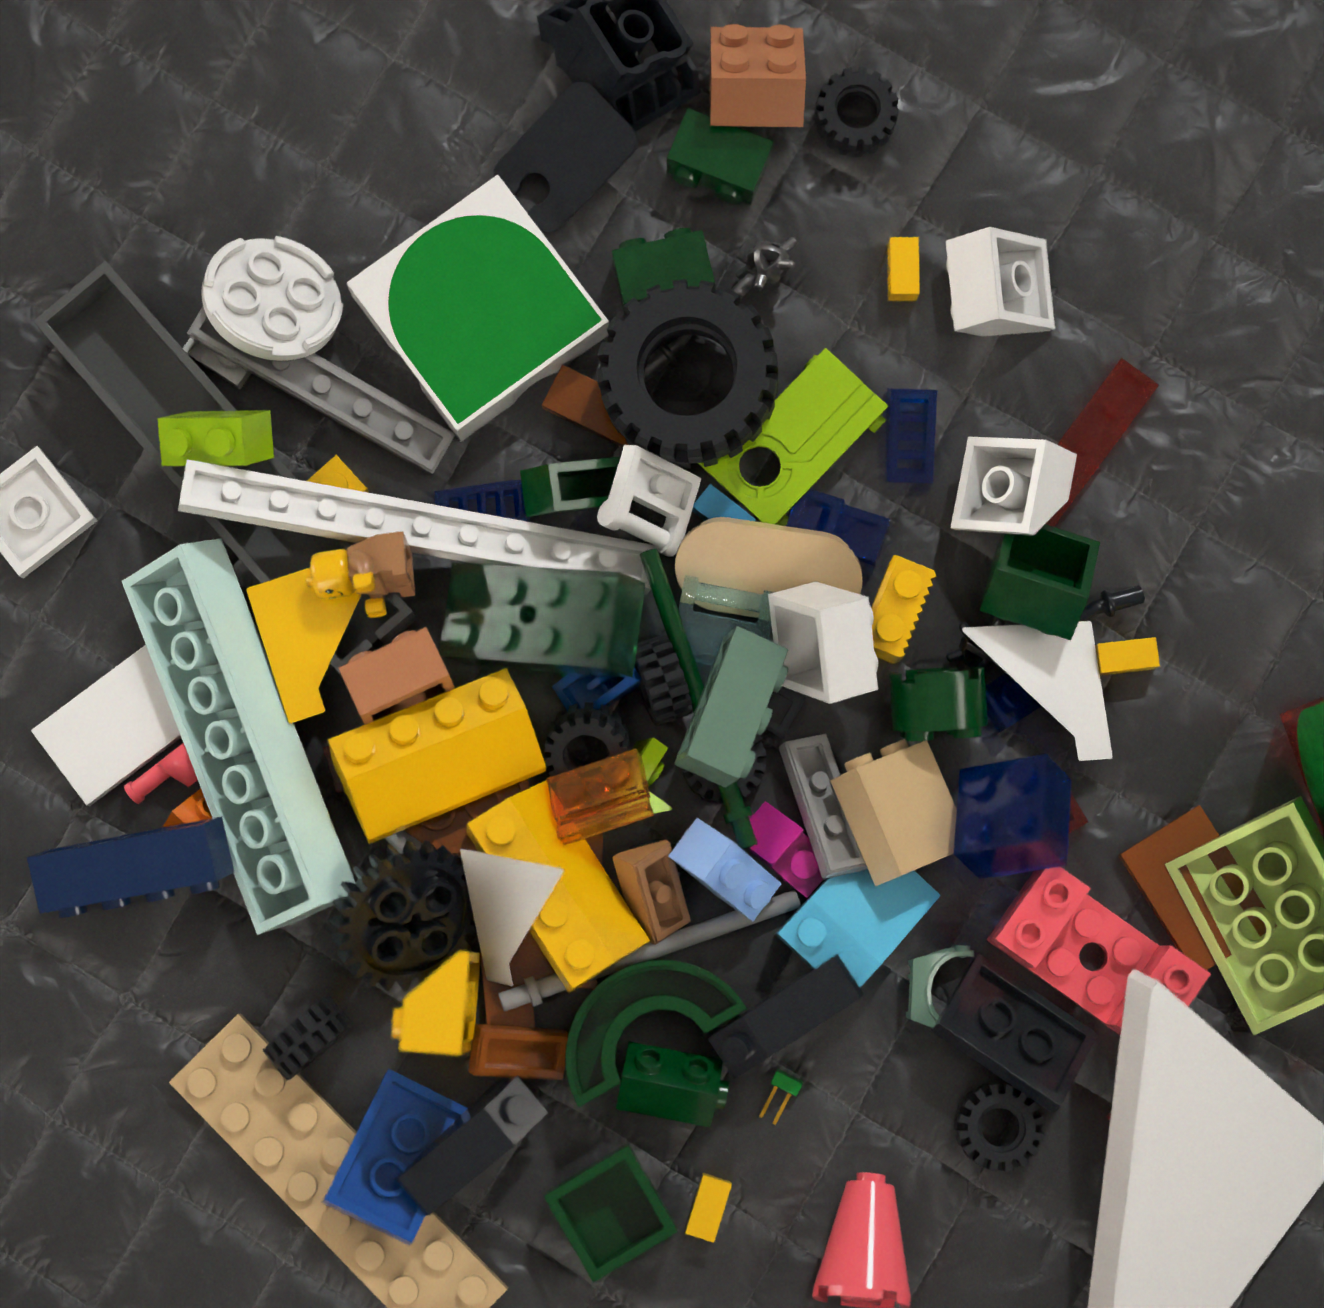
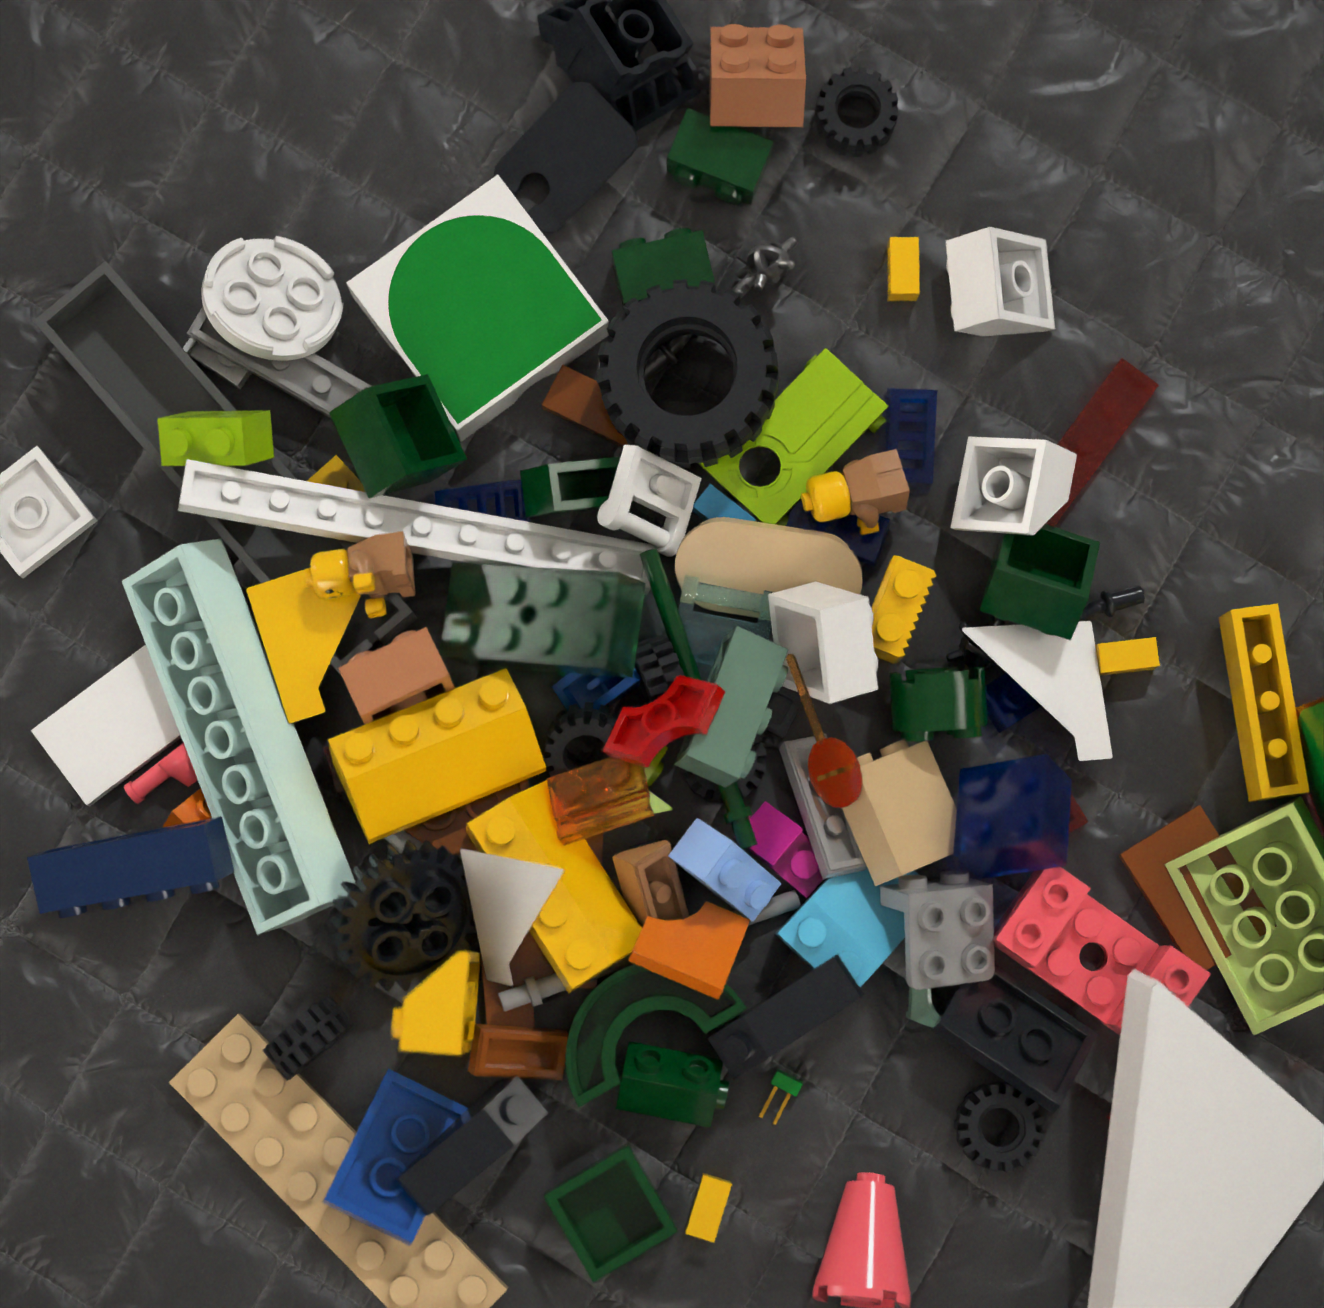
(397, 435): none -> dark green piece
(680, 711): none -> red tile
(693, 949): none -> orange tile
(831, 762): none -> clear orange piece
(862, 489): none -> medium nougat piece
(945, 928): none -> light grey bracket
(1263, 703): none -> yellow brick

